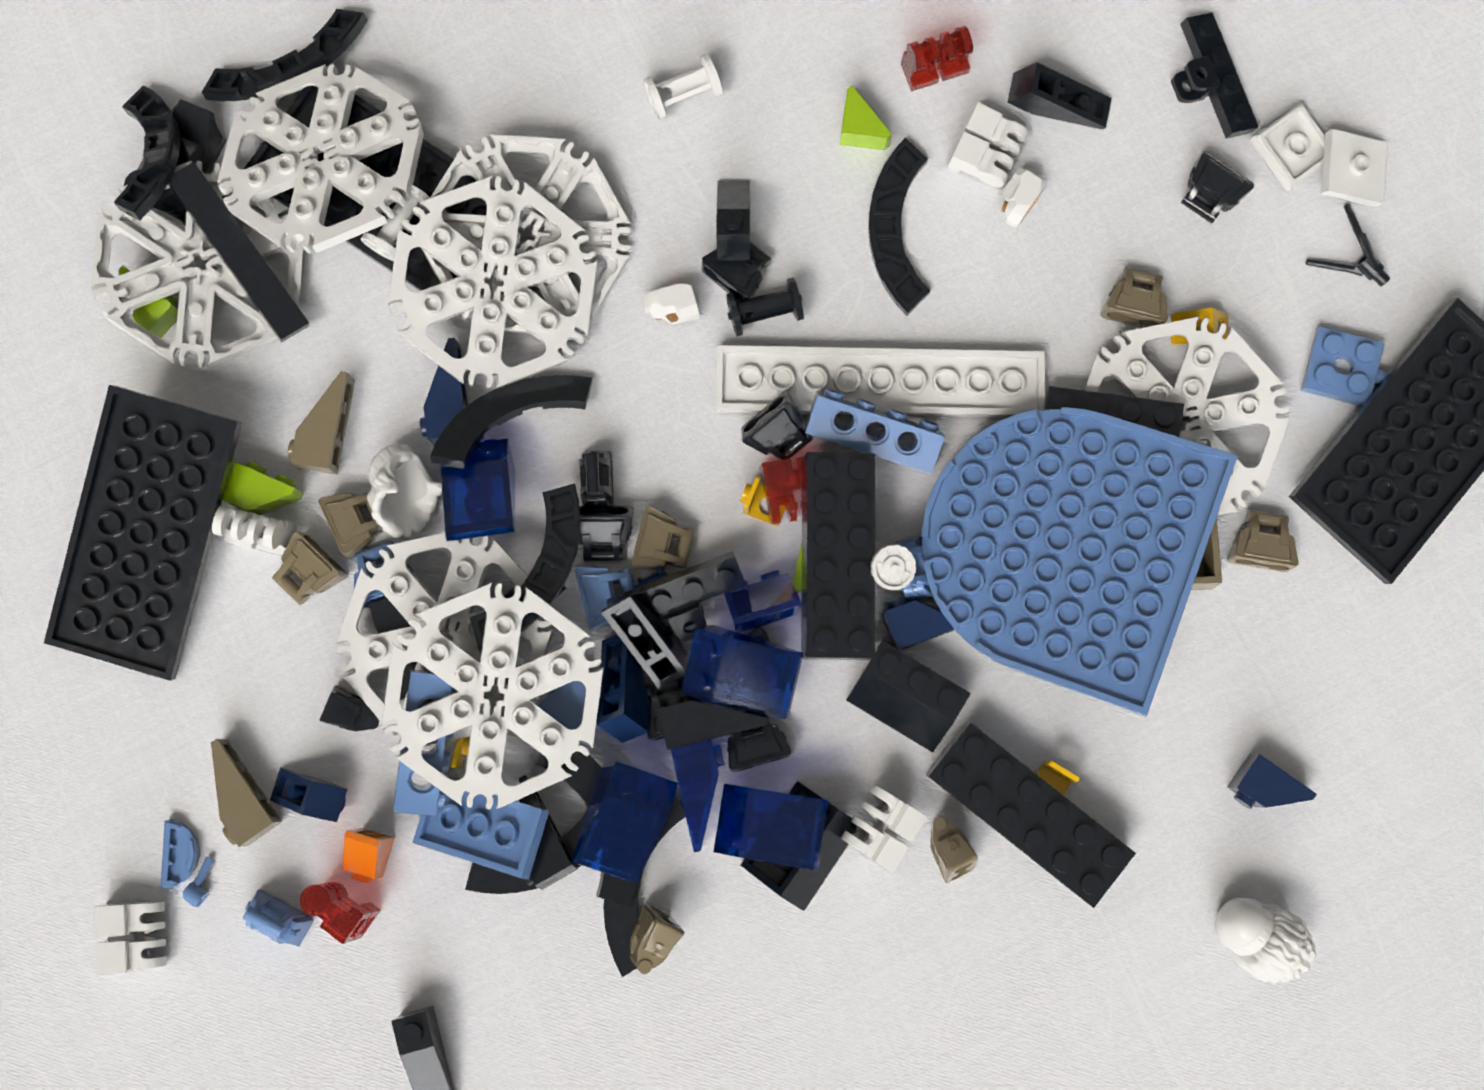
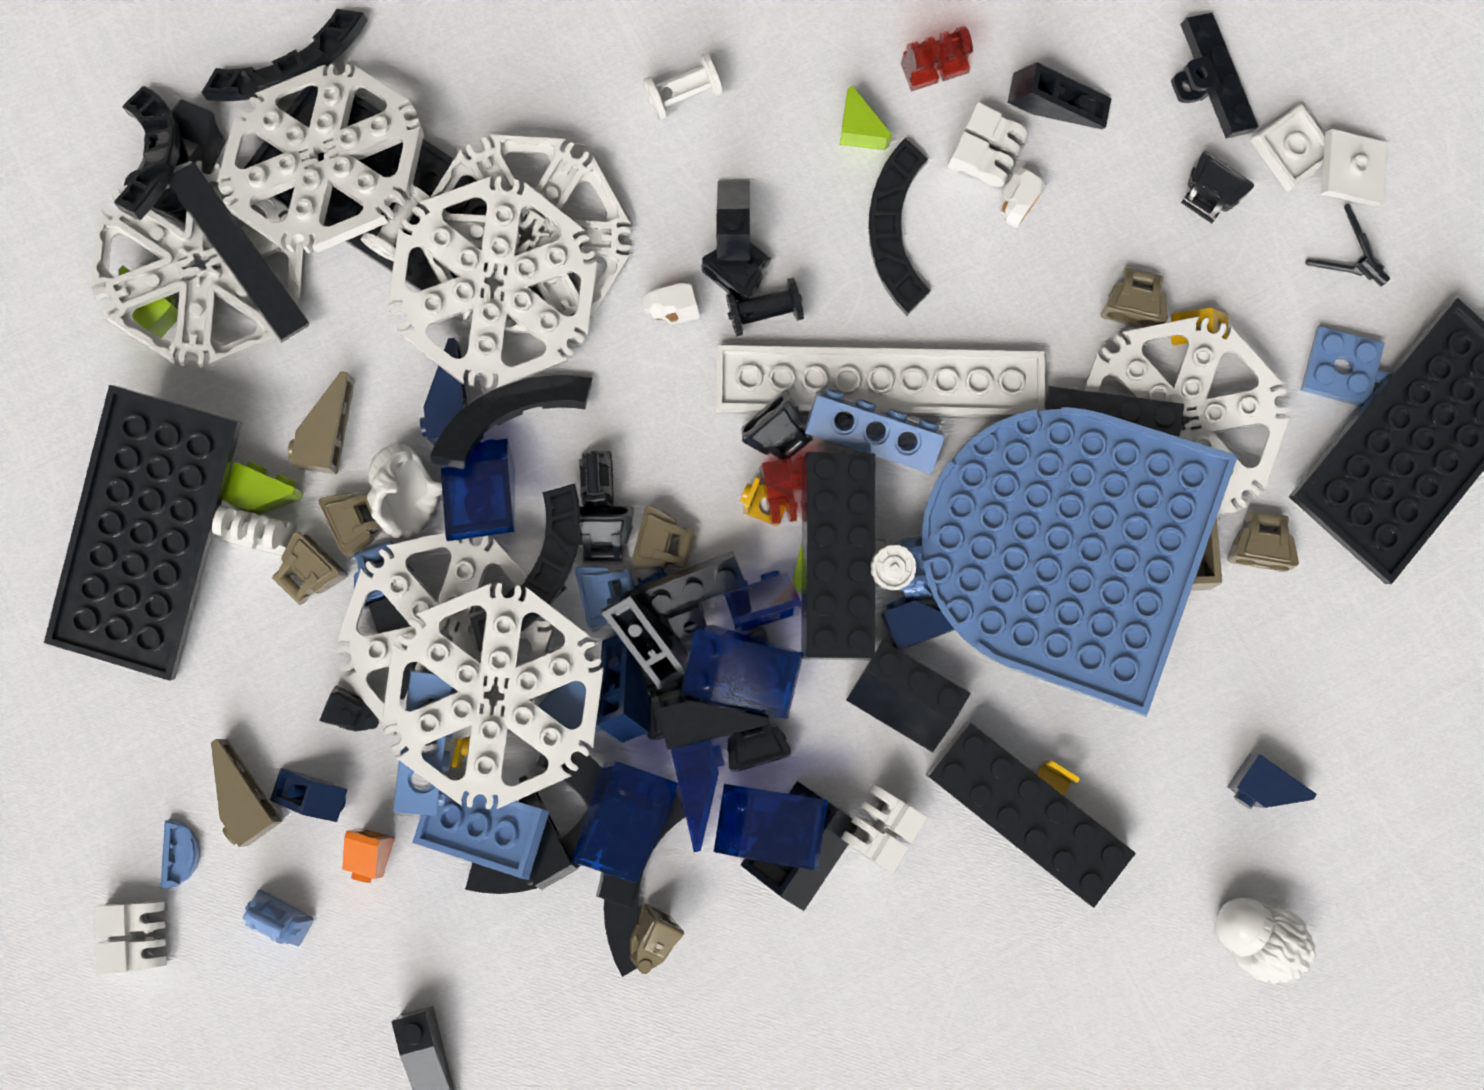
(193, 892): medium blue hand -> none
(340, 914): clear red legs -> none
(951, 850): dark tan piece -> none

